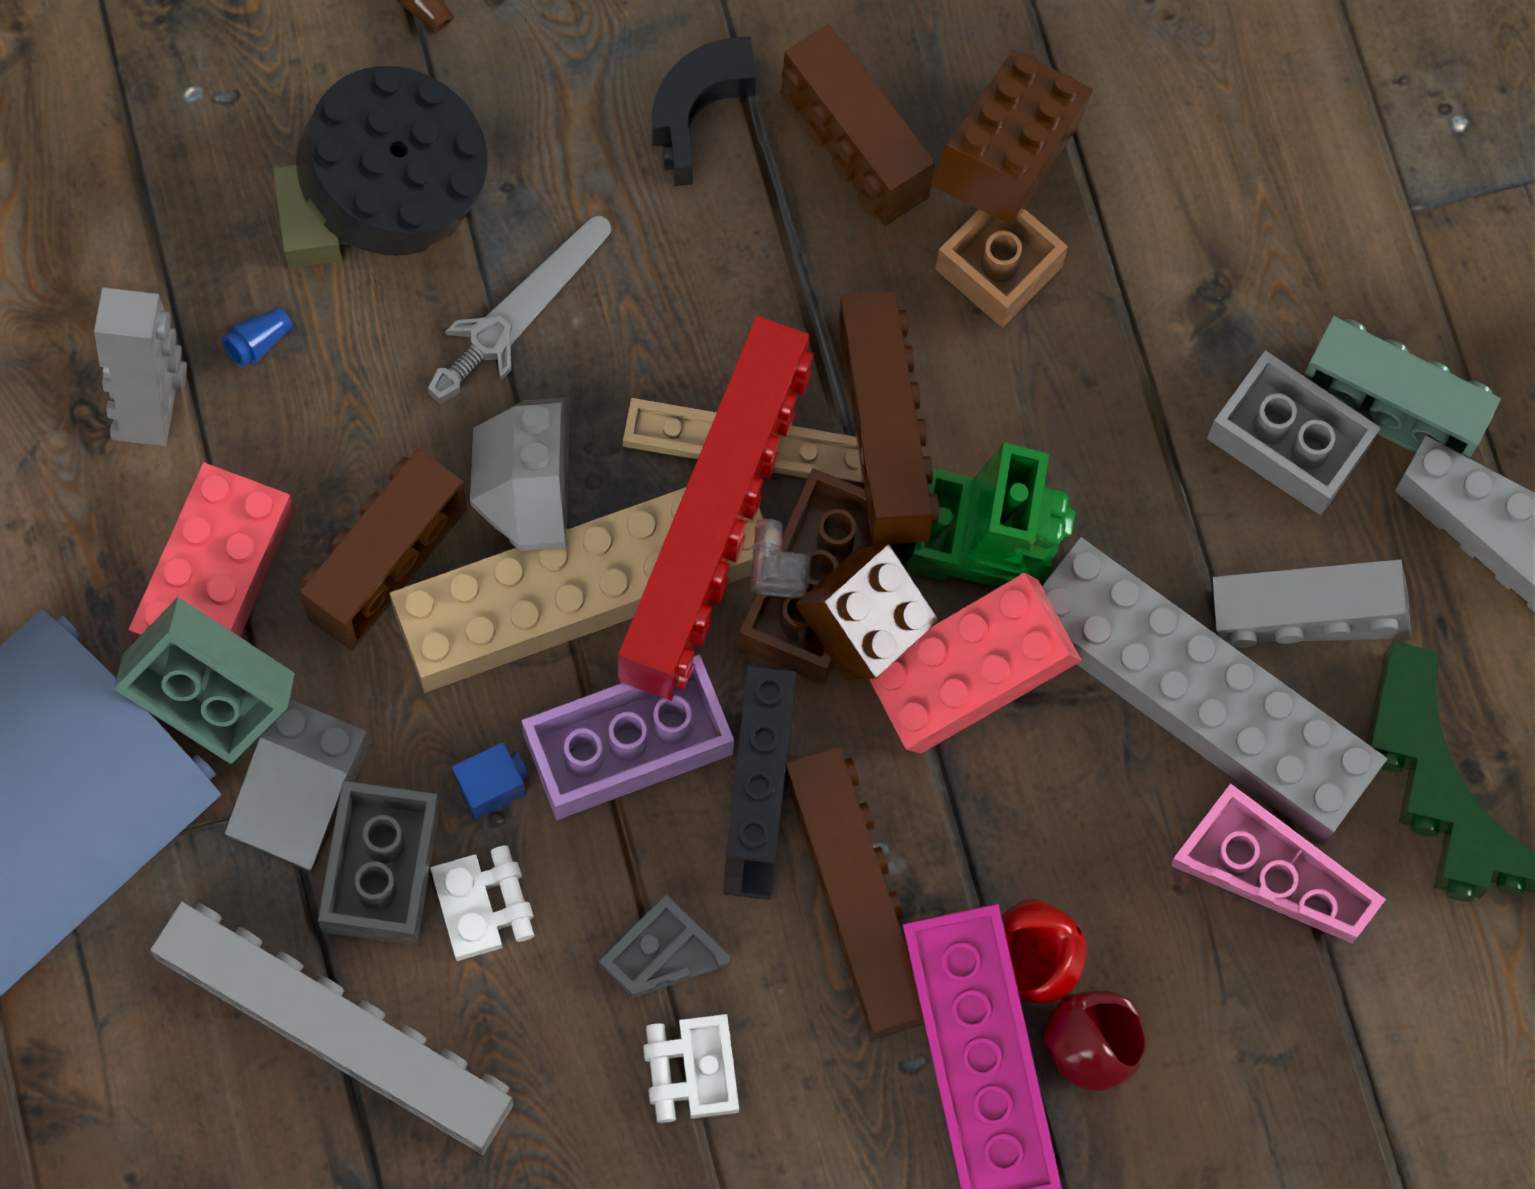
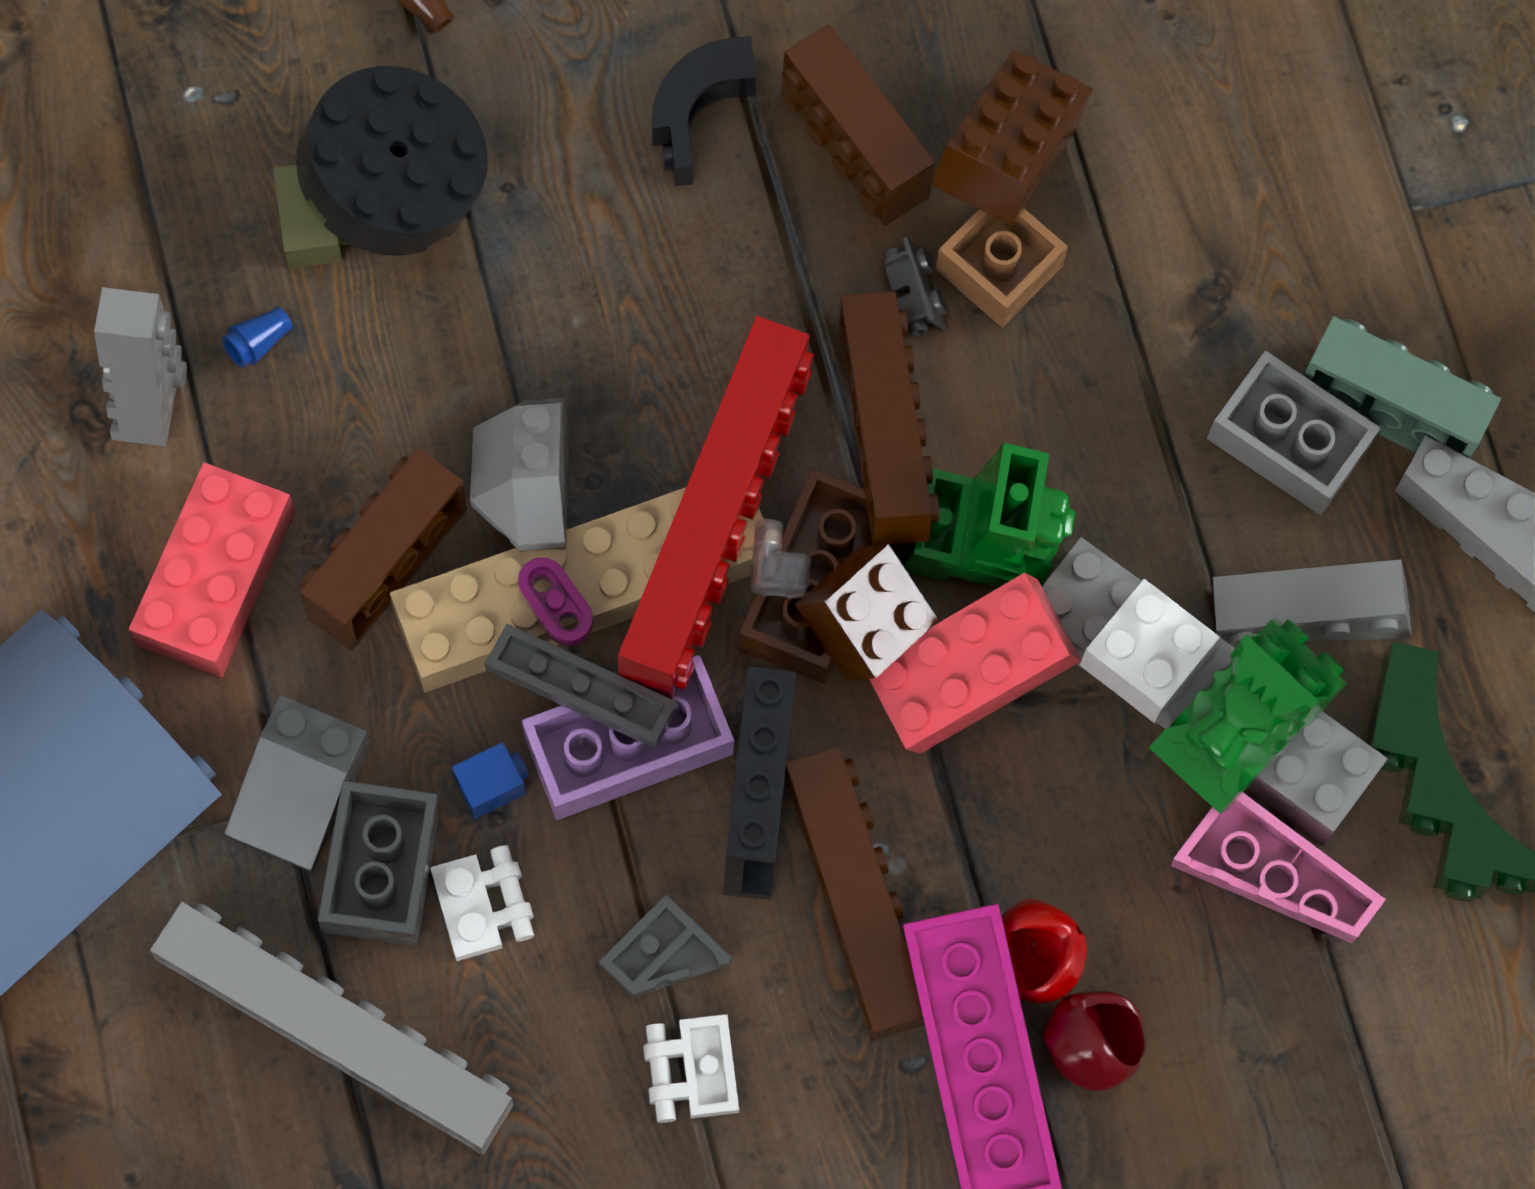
(204, 680): sand green brick -> none
(505, 323): light grey sword -> none
(557, 603): none -> magenta plate
(581, 686): none -> dark grey plate
(684, 430): tan plate -> none
(912, 271): none -> dark grey hinge
(1149, 650): none -> white brick
(1249, 712): none -> green brick

